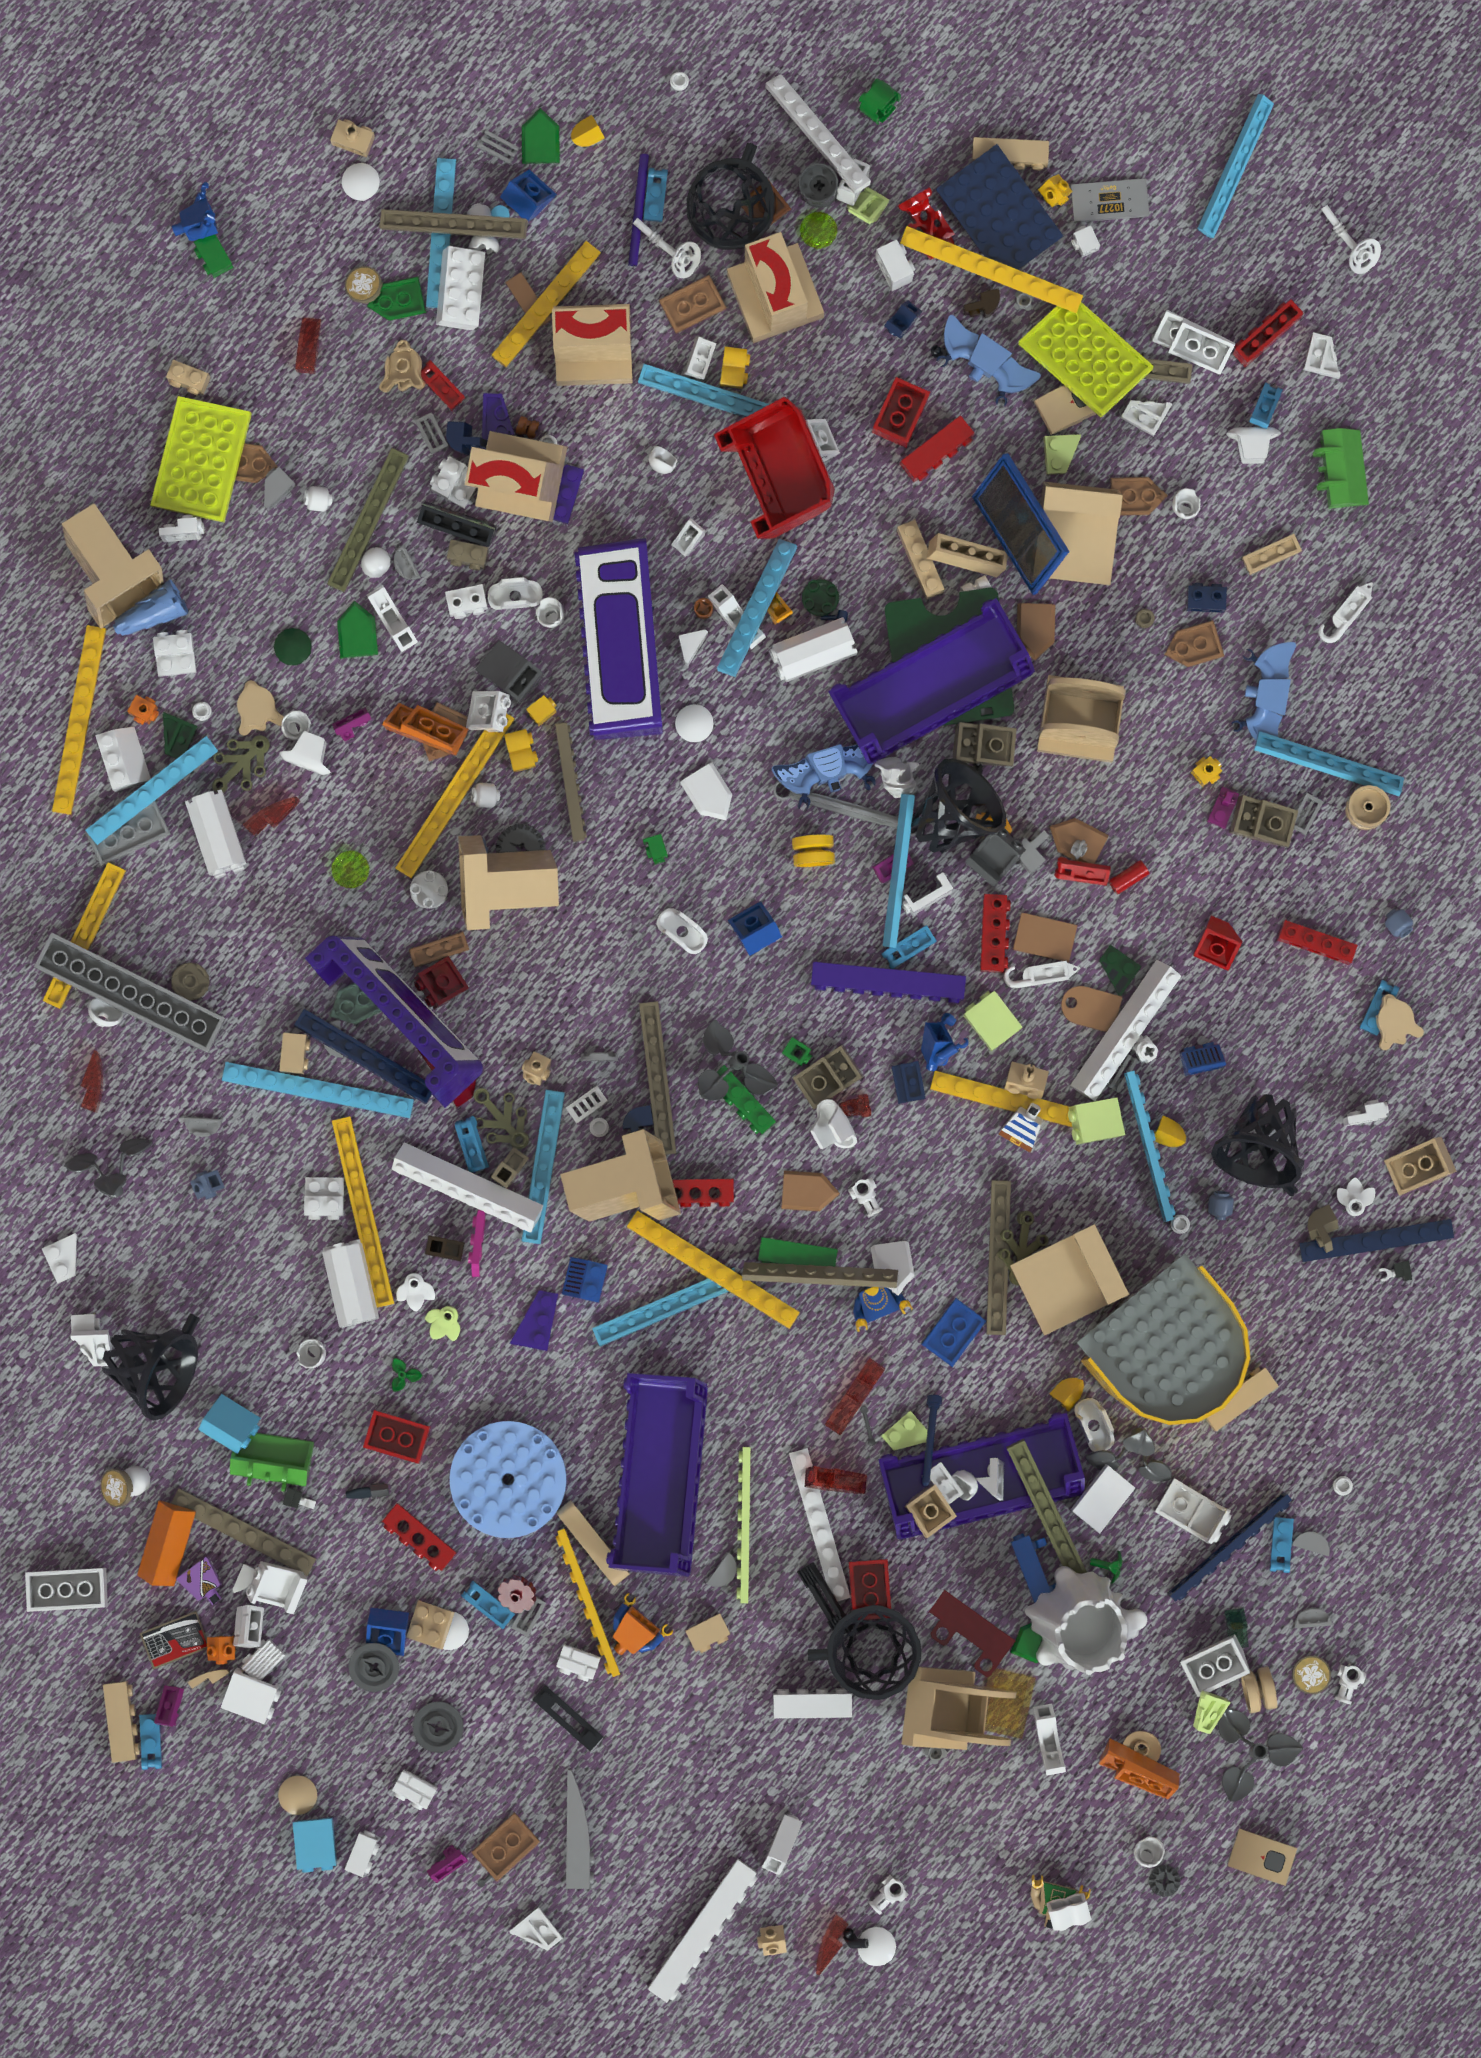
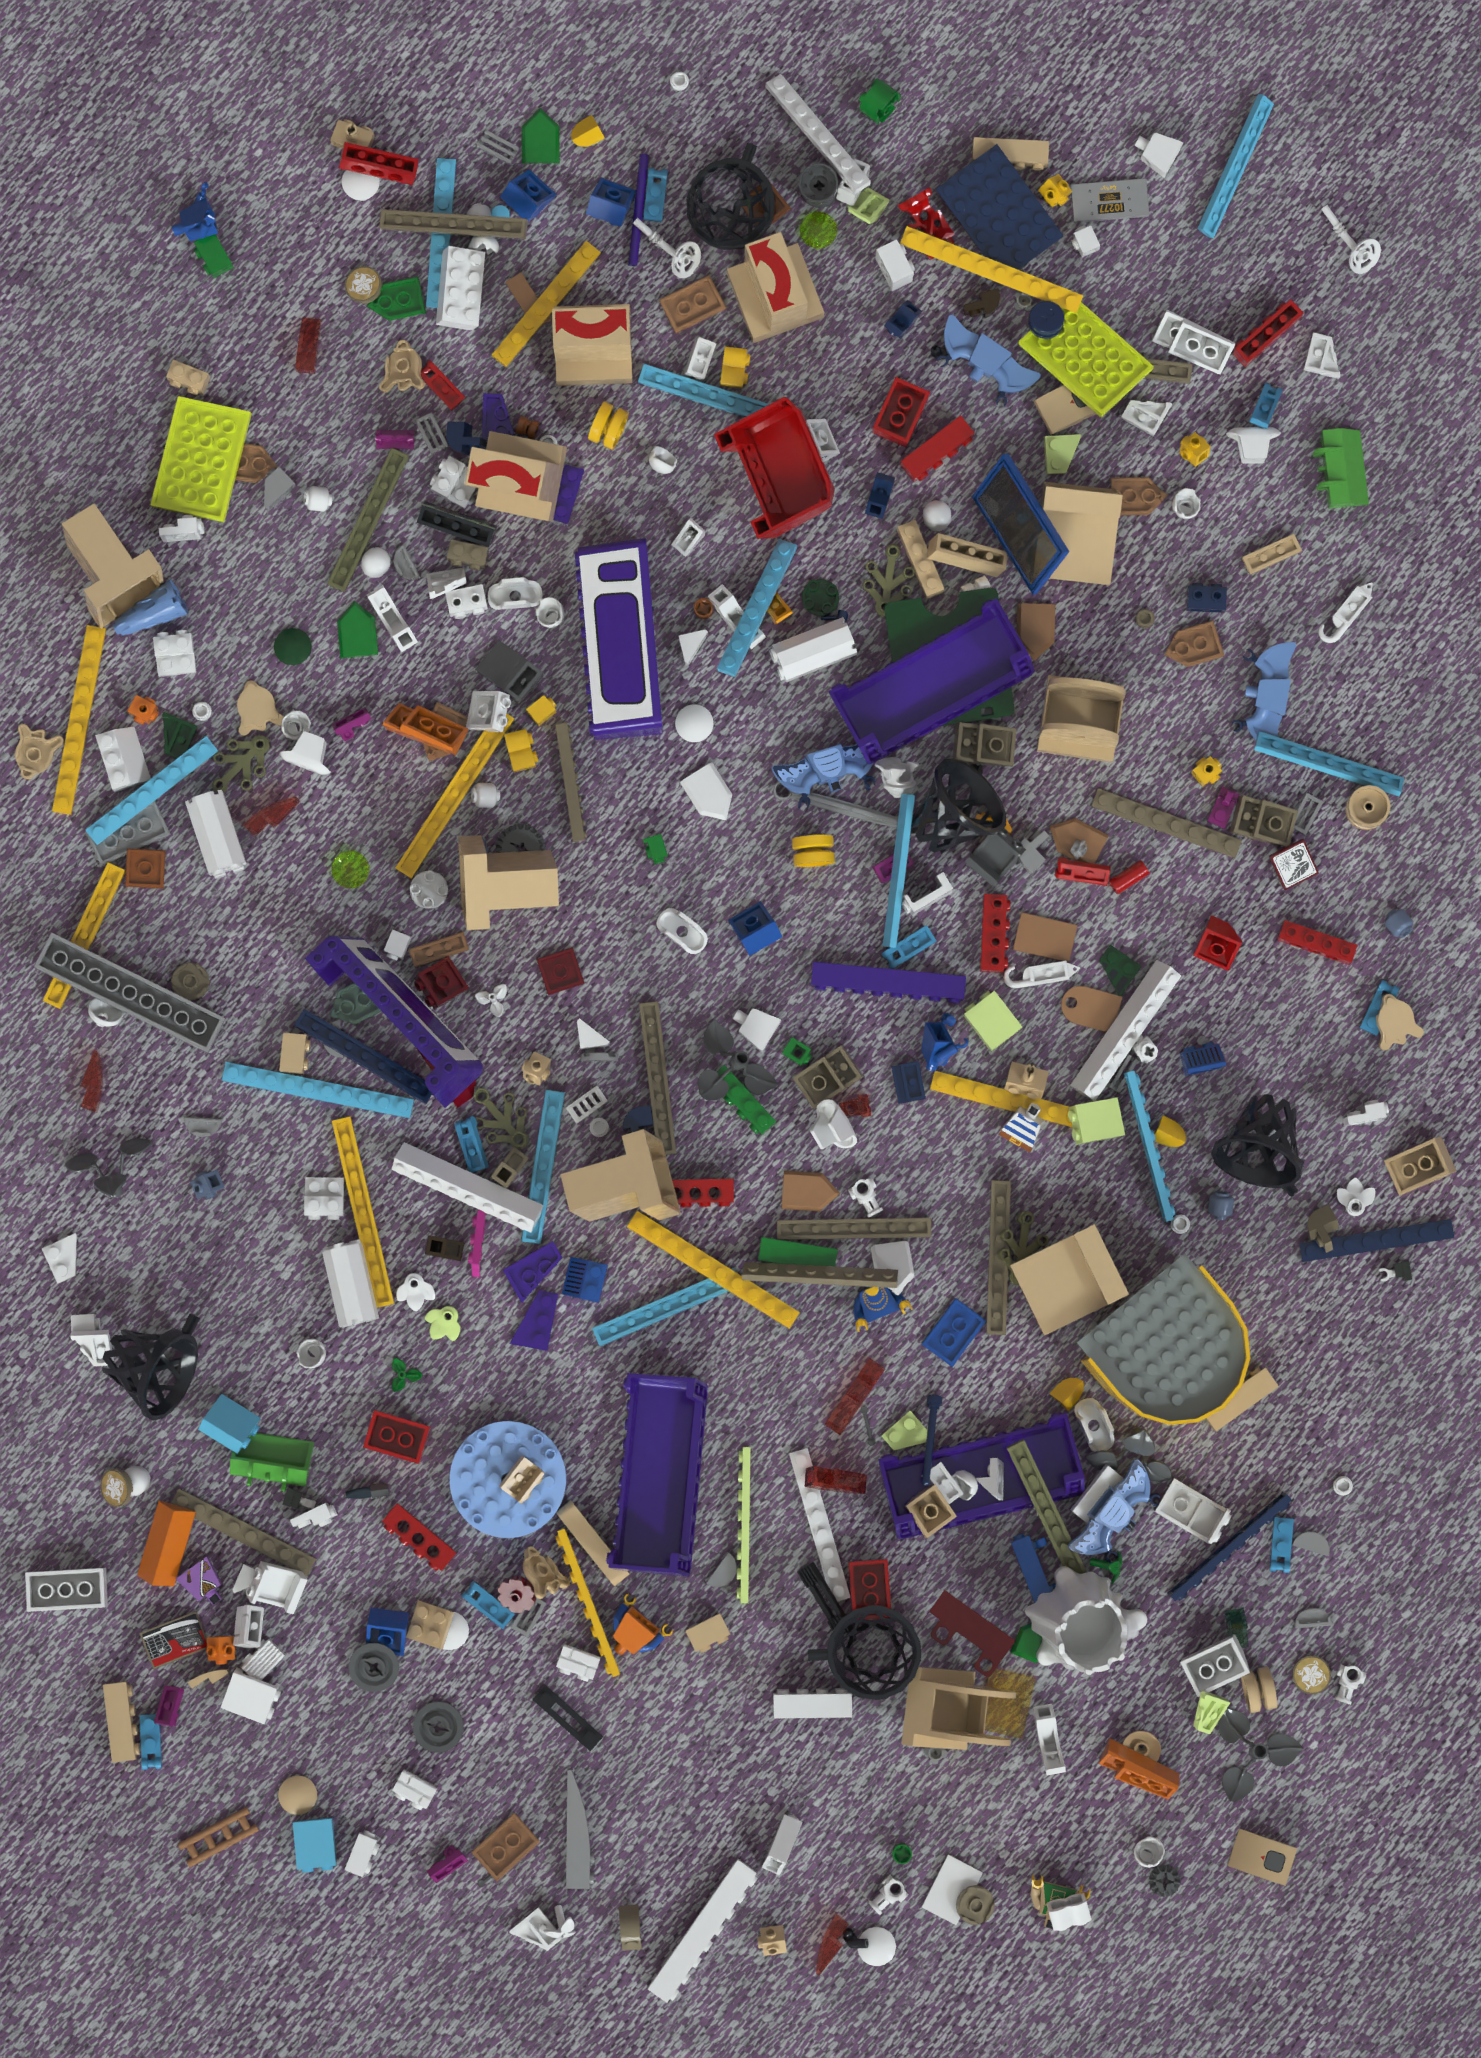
(35, 752): none -> tan tile
(145, 868): none -> dark orange plate
(206, 1834): none -> medium nougat bar
(320, 1516): none -> white plate
(378, 163): none -> red brick
(394, 439): none -> magenta hinge
(397, 945): none -> white brick
(445, 581): none -> white wing
(498, 993): none -> white plant
(522, 1479): none -> tan bracket
(530, 1270): none -> dark purple wing
(542, 1573): none -> tan tile
(560, 971): none -> dark red tile
(565, 1926): none -> white plant
(589, 1037): none -> white slope
(608, 425): none -> yellow wheel
(610, 202): none -> blue slope
(630, 1927): none -> dark tan brick
(757, 1027): none -> white torso
(853, 1228): none -> dark tan plate
(880, 495): none -> dark blue brick
(888, 583): none -> olive plant
(902, 1853): none -> green wheel
(937, 515): none -> white hair
(948, 1885): none -> white tile
(975, 1905): none -> dark tan tile
(1046, 319): none -> dark blue head
(1114, 1512): none -> torso
(1159, 152): none -> white torso
(1166, 823): none -> dark tan plate
(1194, 449): none -> yellow brick
(1293, 864): none -> tile

